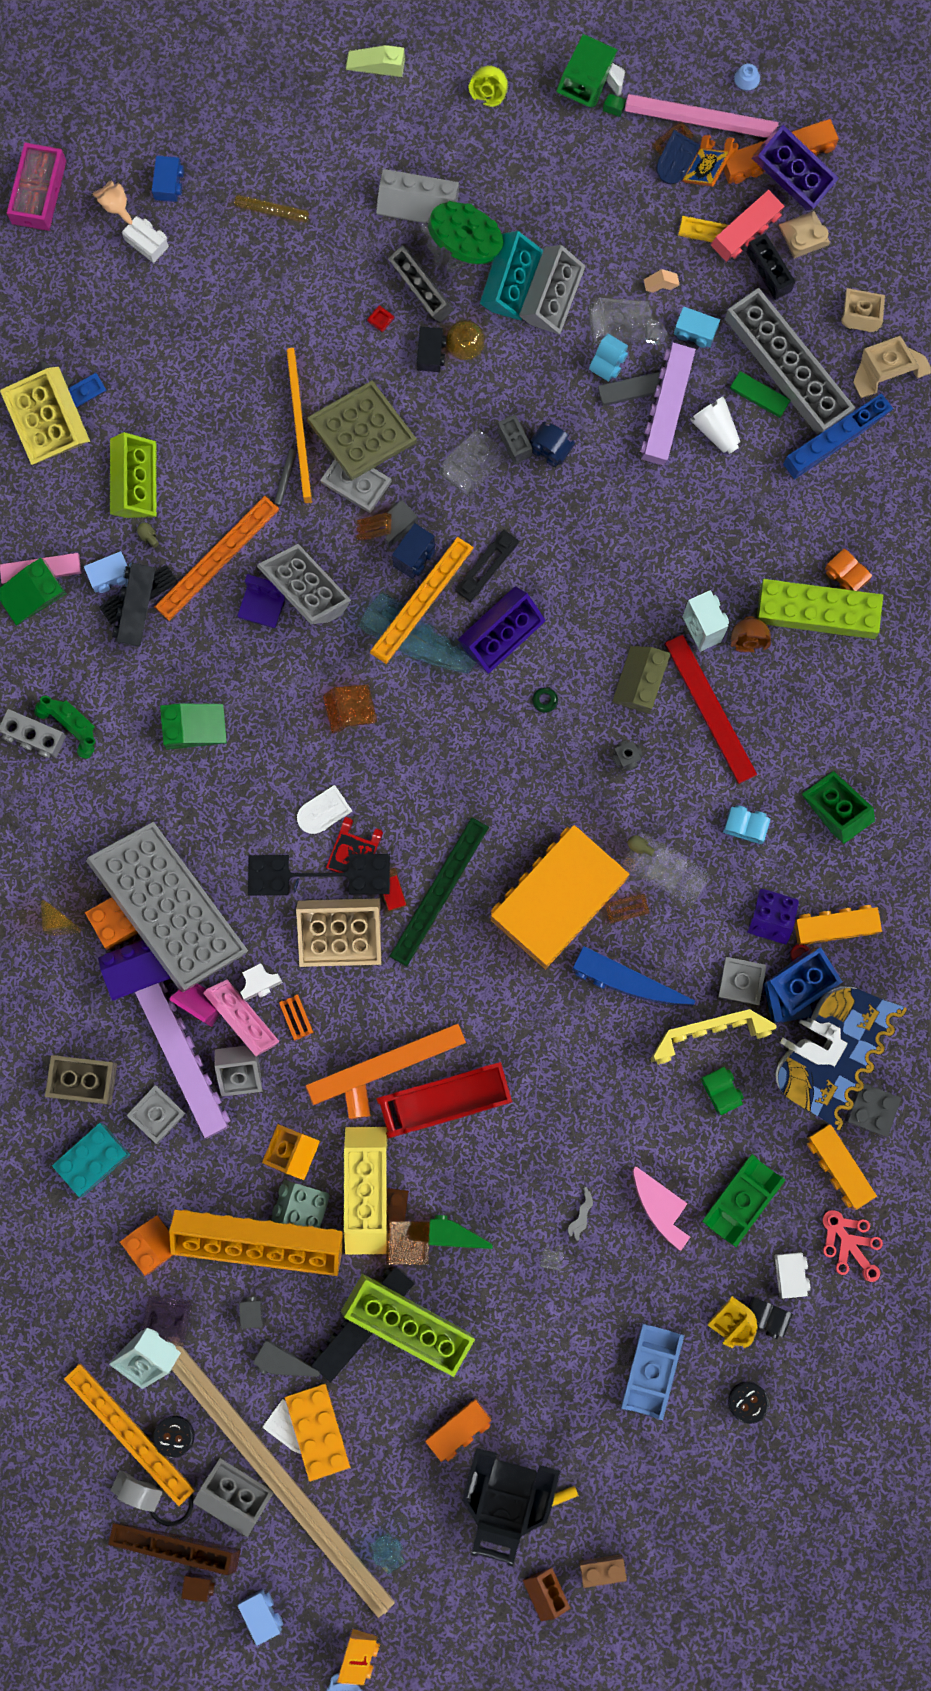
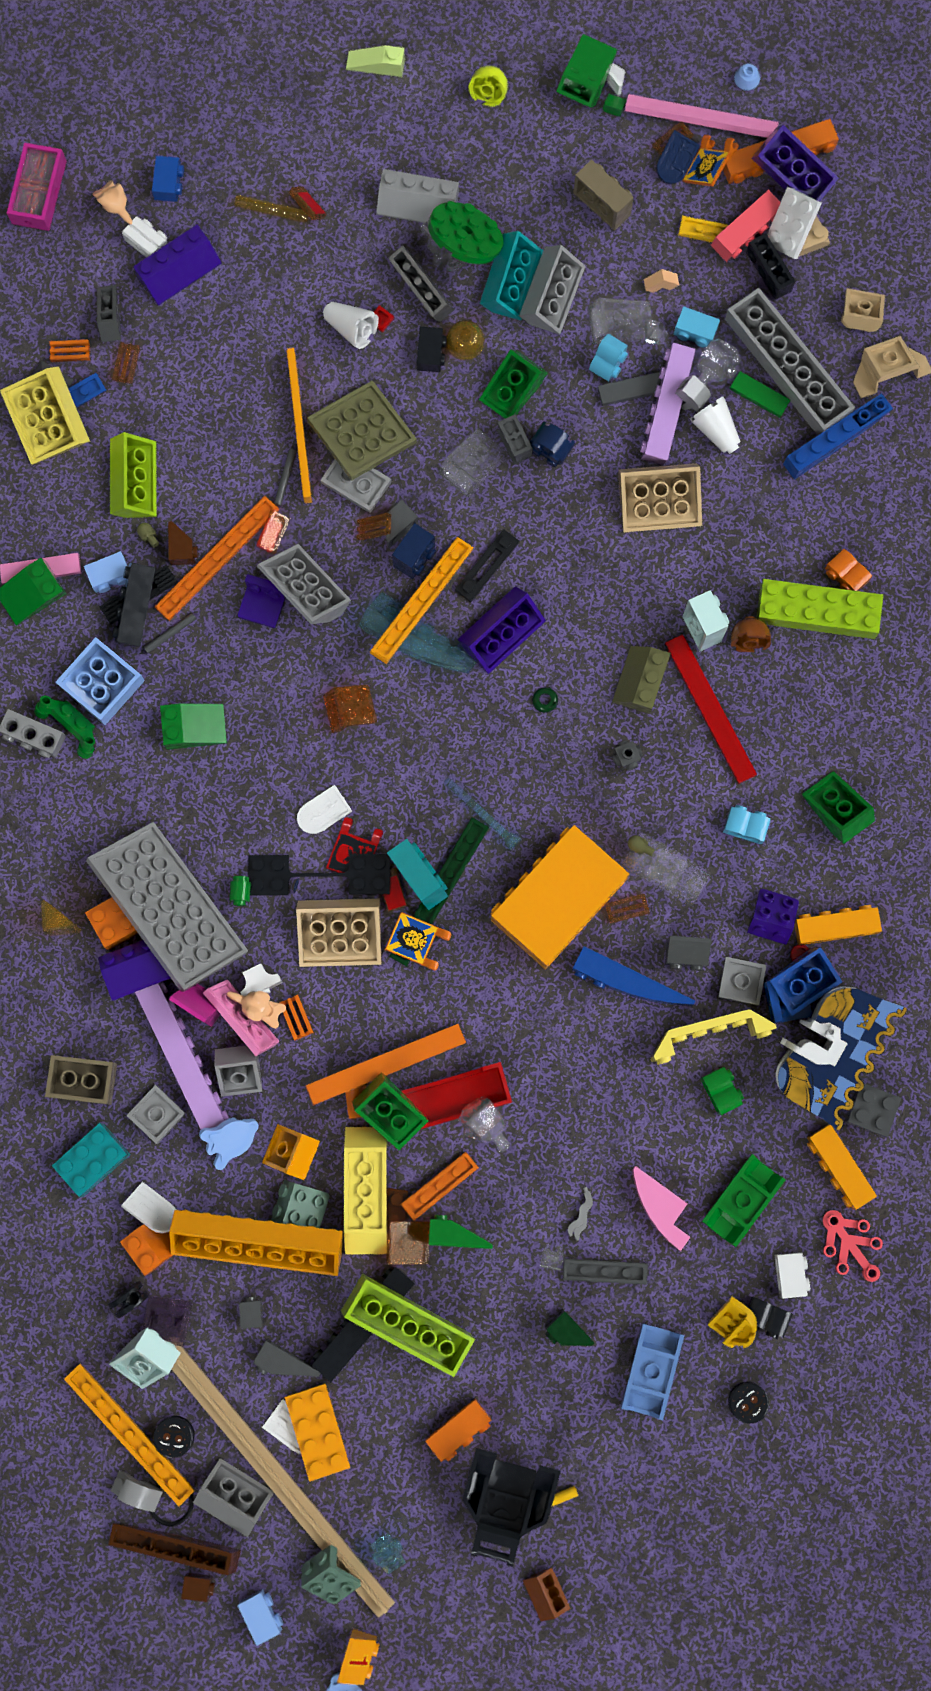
(69, 343): none -> orange tile
(100, 681): none -> light blue slope
(108, 313): none -> dark grey slope
(129, 347): none -> clear orange tile
(129, 1299): none -> black head
(150, 1208): none -> white window
(170, 632): none -> dark grey bar
(177, 265): none -> dark purple slope
(180, 546): none -> reddish brown slope
(229, 1139): none -> light blue tile
(240, 890): none -> green brick
(258, 1007): none -> light nougat animal
(273, 532): none -> clear orange tile
(307, 203): none -> clear orange tile
(325, 1579): none -> sand green bracket
(351, 322): none -> white cone
(389, 1111): none -> green slope
(414, 938): none -> flag
(418, 873): none -> teal brick
(439, 1186): none -> orange tile
(484, 1123): none -> clear piece
(511, 840): none -> clear light blue piece
(513, 384): none -> green slope
(567, 1331): none -> dark green slope
(602, 1571): medium nougat brick -> none
(603, 194): none -> dark tan brick
(605, 1271): none -> dark grey tile
(660, 497): none -> tan slope
(687, 952): none -> dark grey slope
(693, 393): none -> light grey brick
(718, 362): none -> clear piece
(793, 222): none -> white plate

